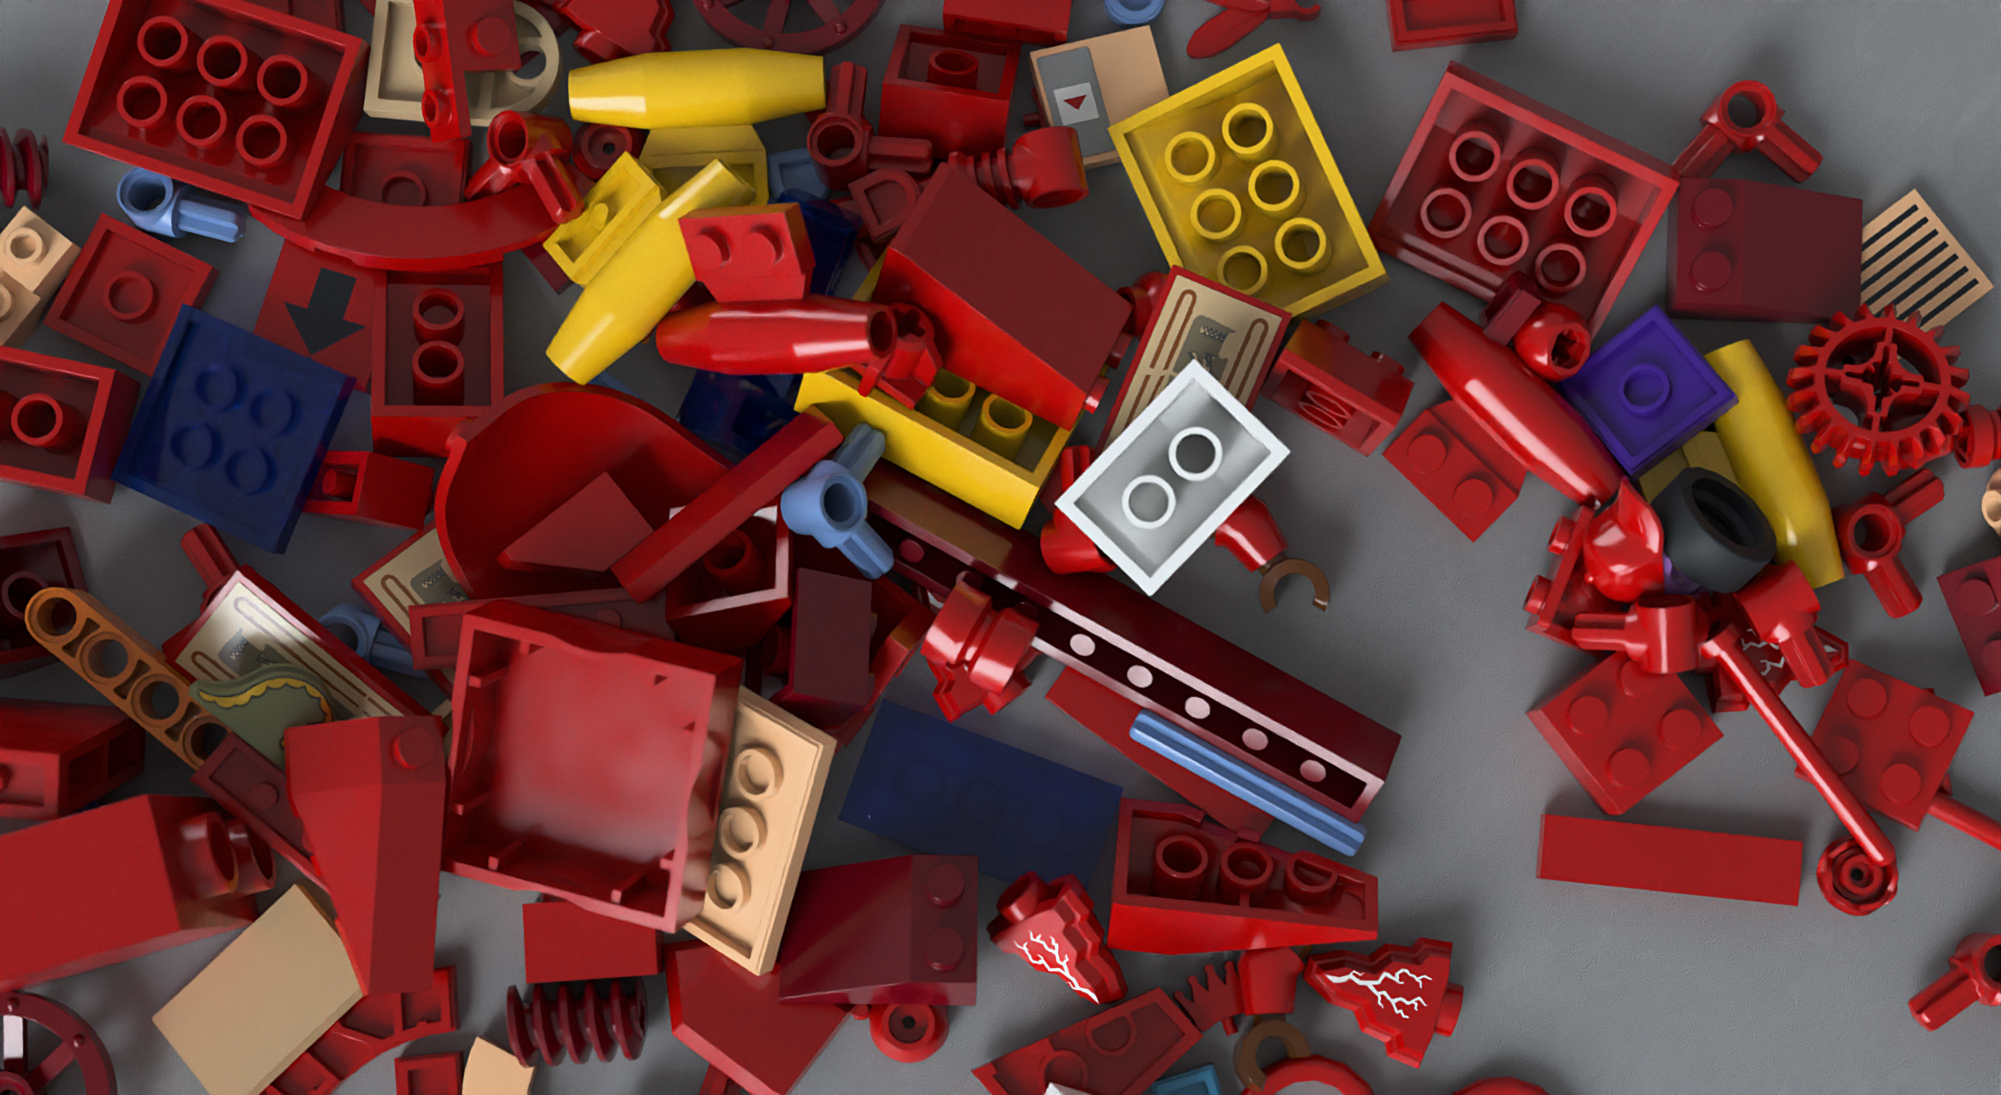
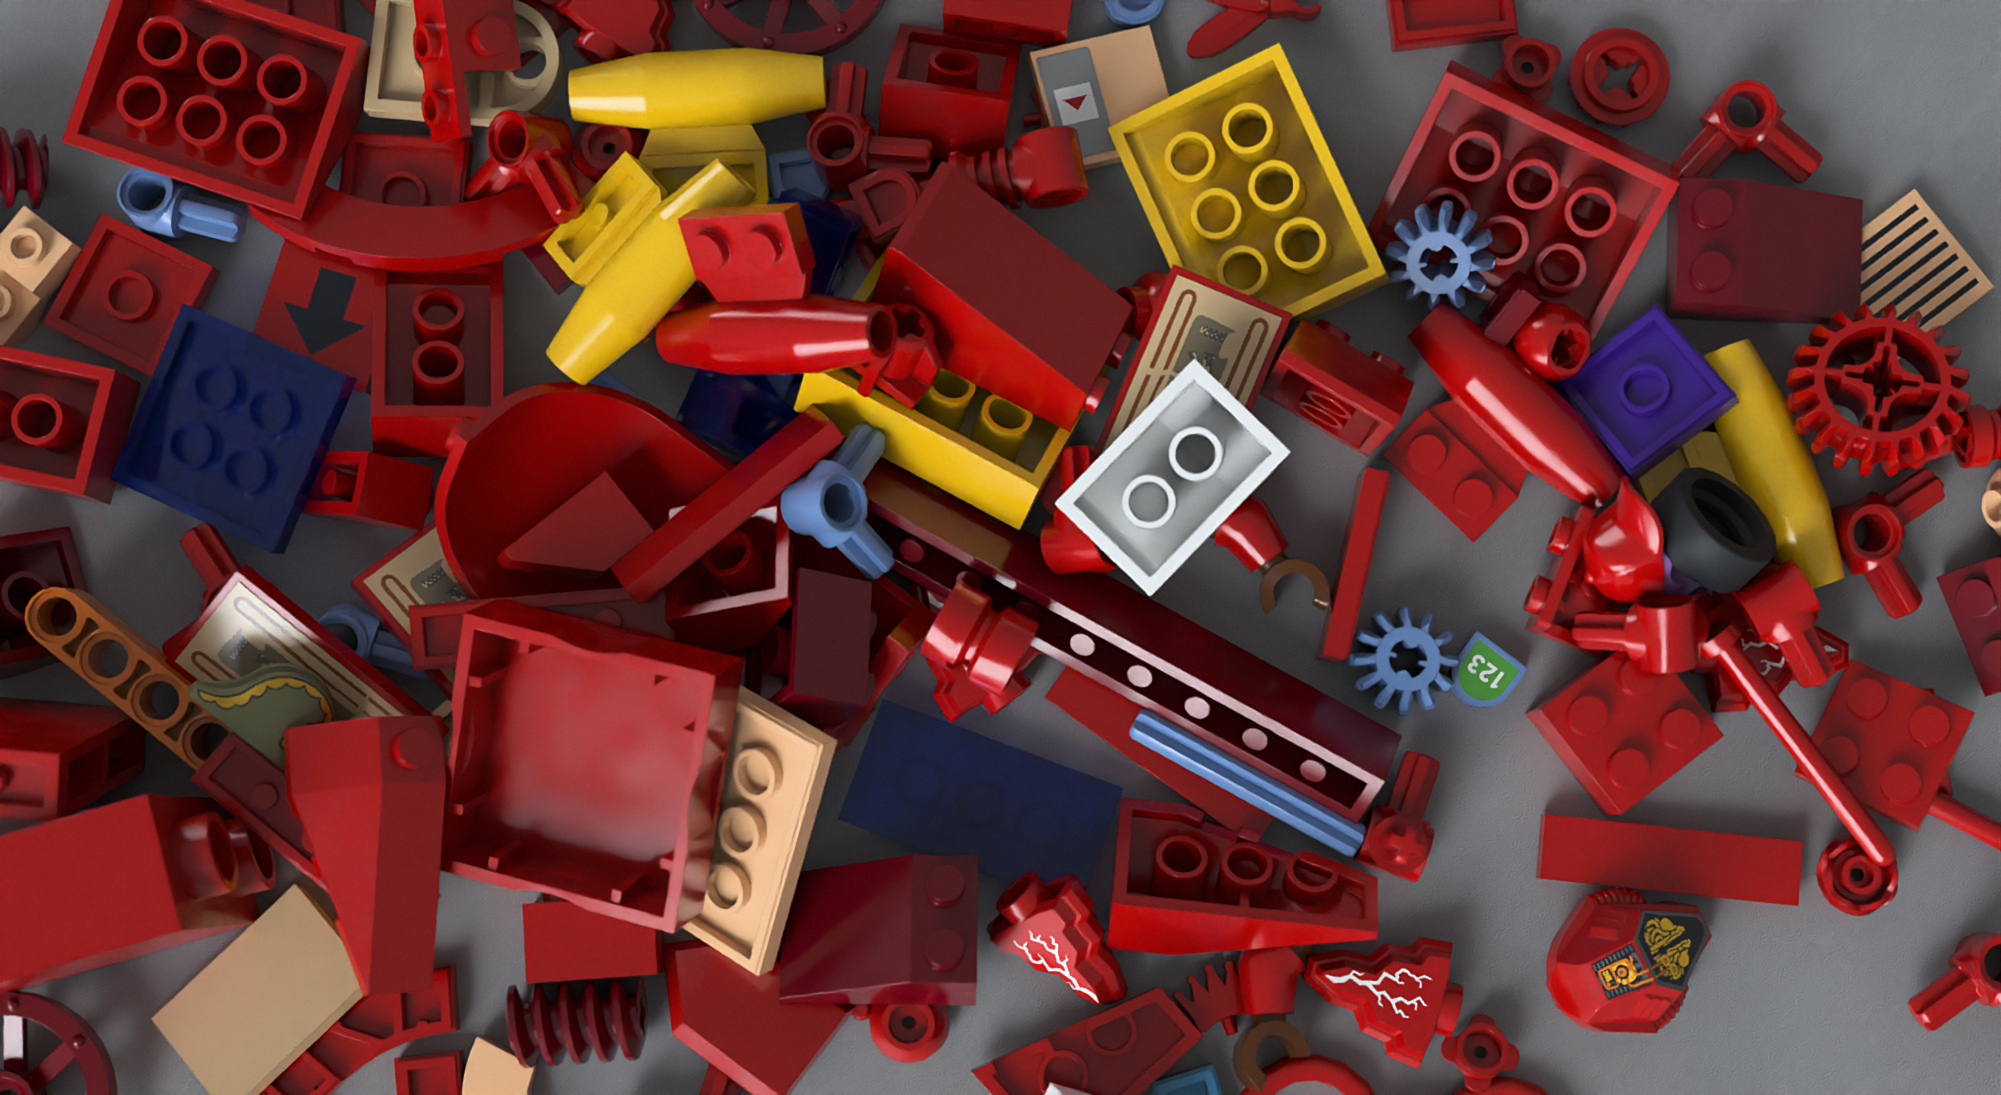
(1353, 565): none -> red tile
(1396, 834): none -> red axle
(1401, 683): none -> medium blue gear
(1434, 234): none -> medium blue gear
(1484, 673): none -> tile
(1484, 1034): none -> red plate
(1539, 55): none -> red plate
(1620, 50): none -> red gear
(1624, 961): none -> red helmet

